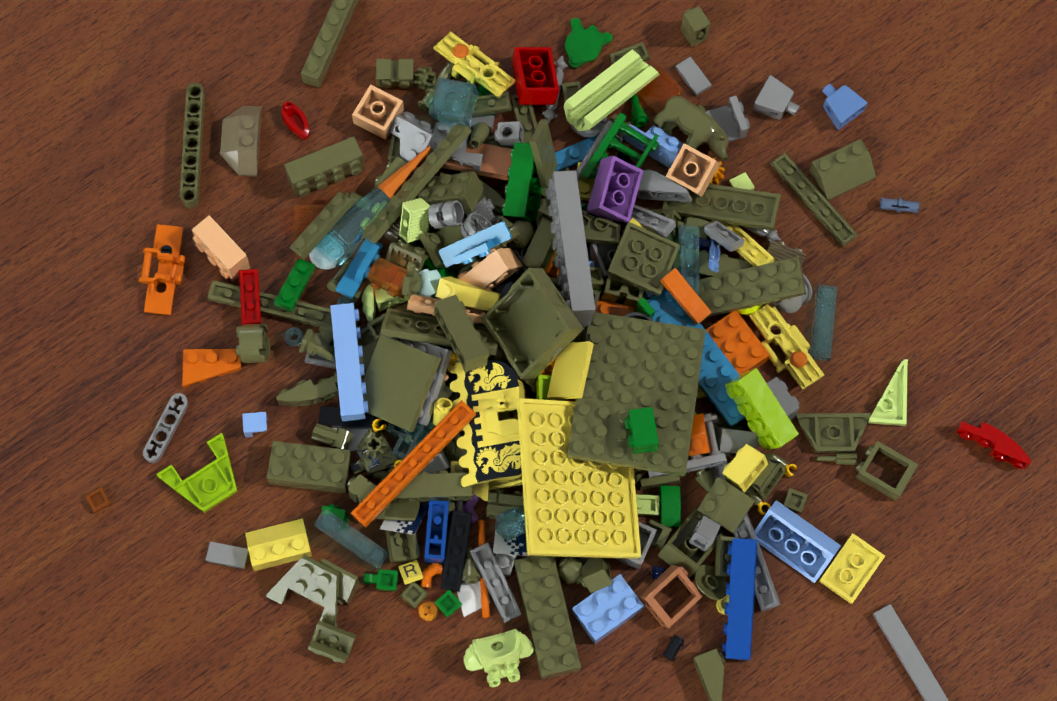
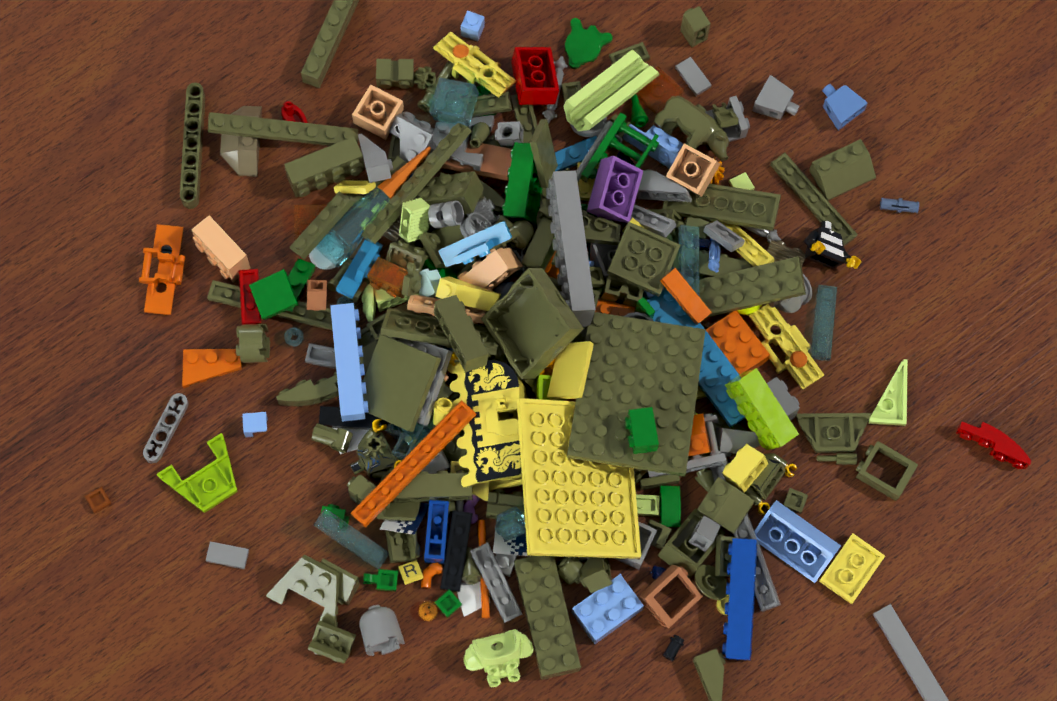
(273, 294): none -> green tile
(278, 129): none -> olive plate
(278, 544): light yellow slope -> none
(309, 467): olive brick -> none
(316, 294): none -> nougat slope
(319, 343): olive animal -> none
(354, 187): none -> light yellow tile
(375, 160): none -> light grey slope
(380, 630): none -> light grey cylinder
(414, 594): olive tile -> none
(472, 26): none -> light blue brick
(724, 116): none -> olive plate
(827, 248): none -> black torso

